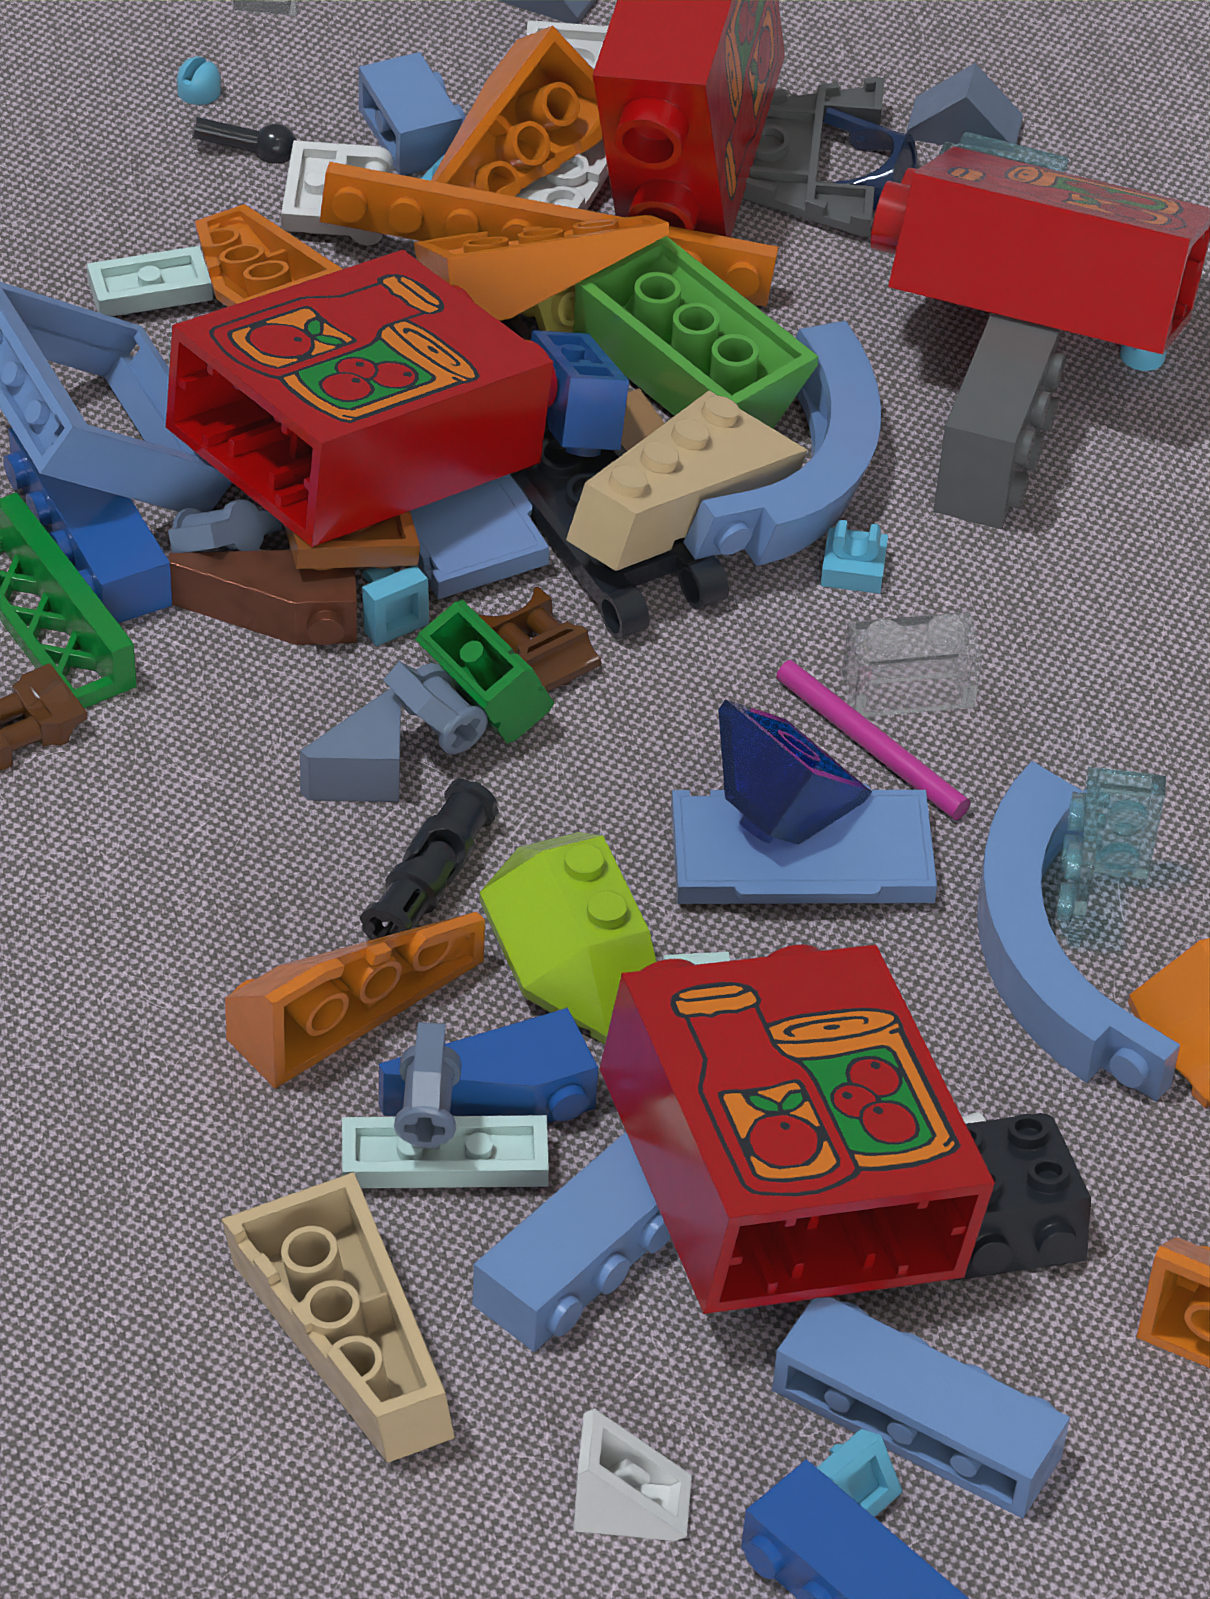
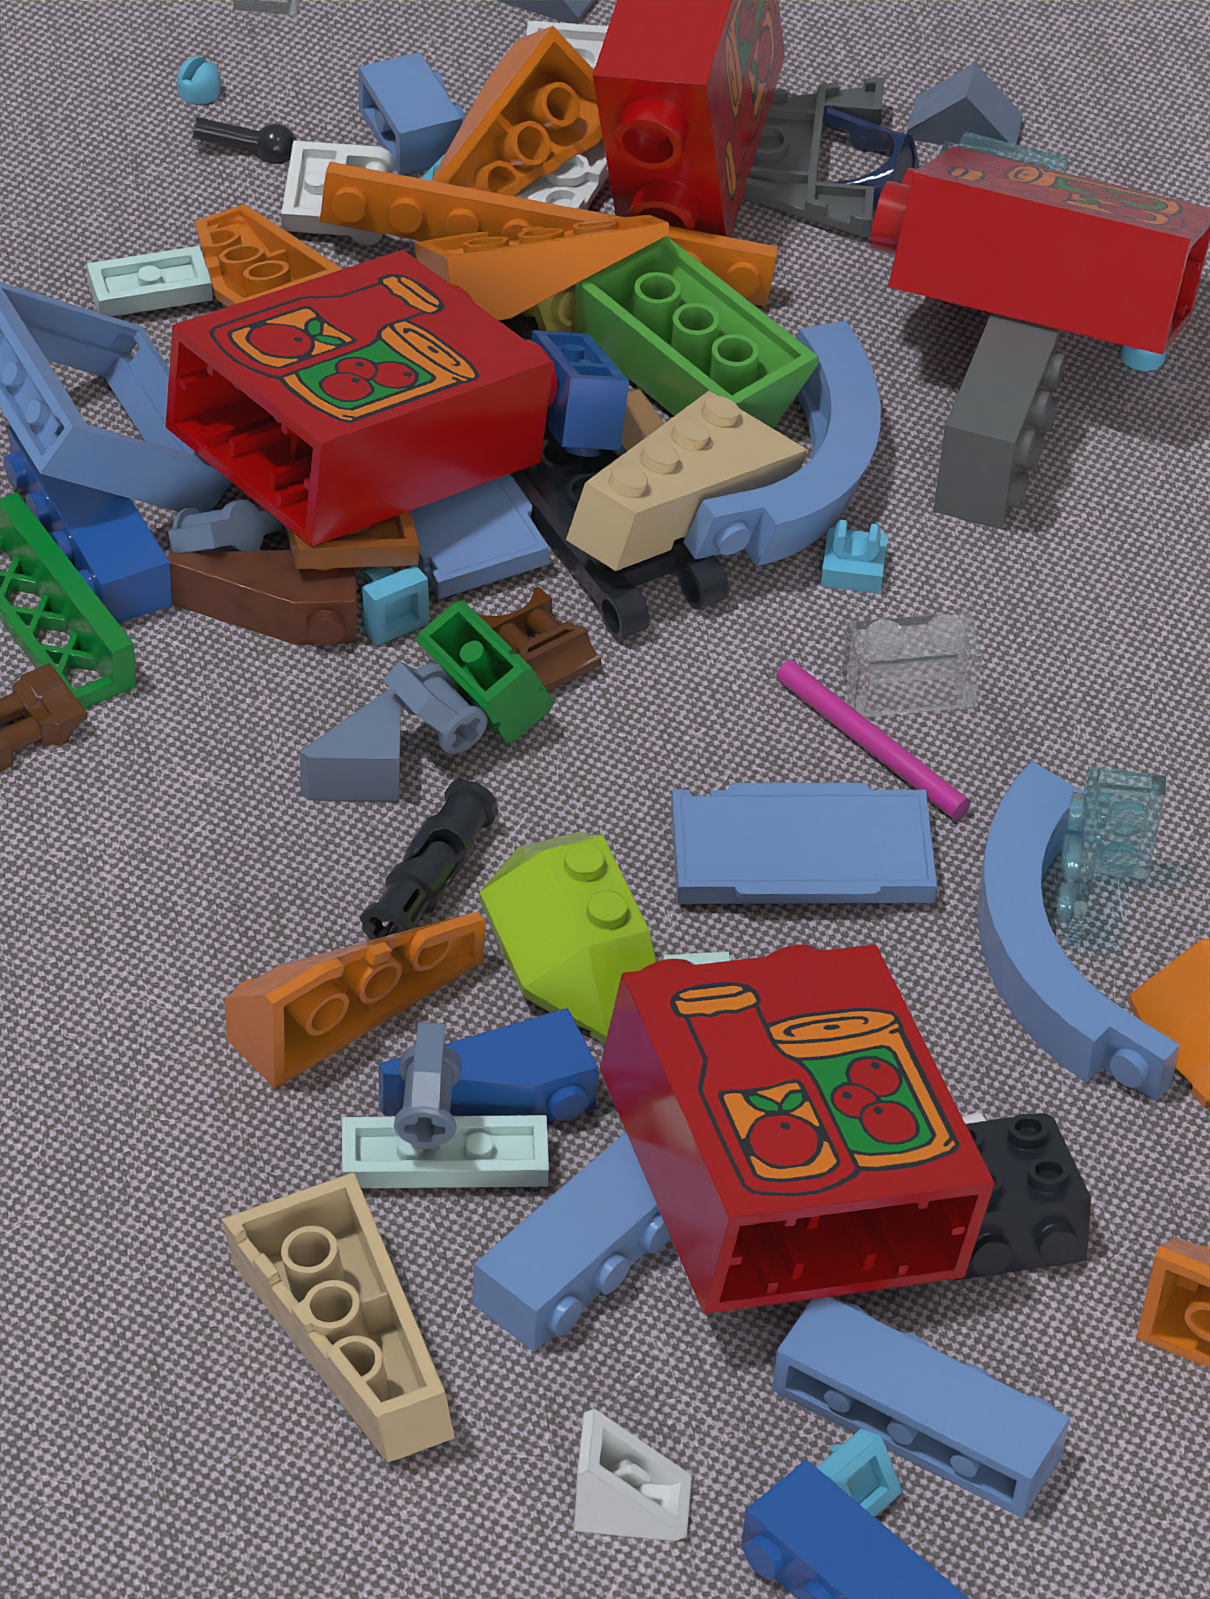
(781, 776): clear blue slope -> none

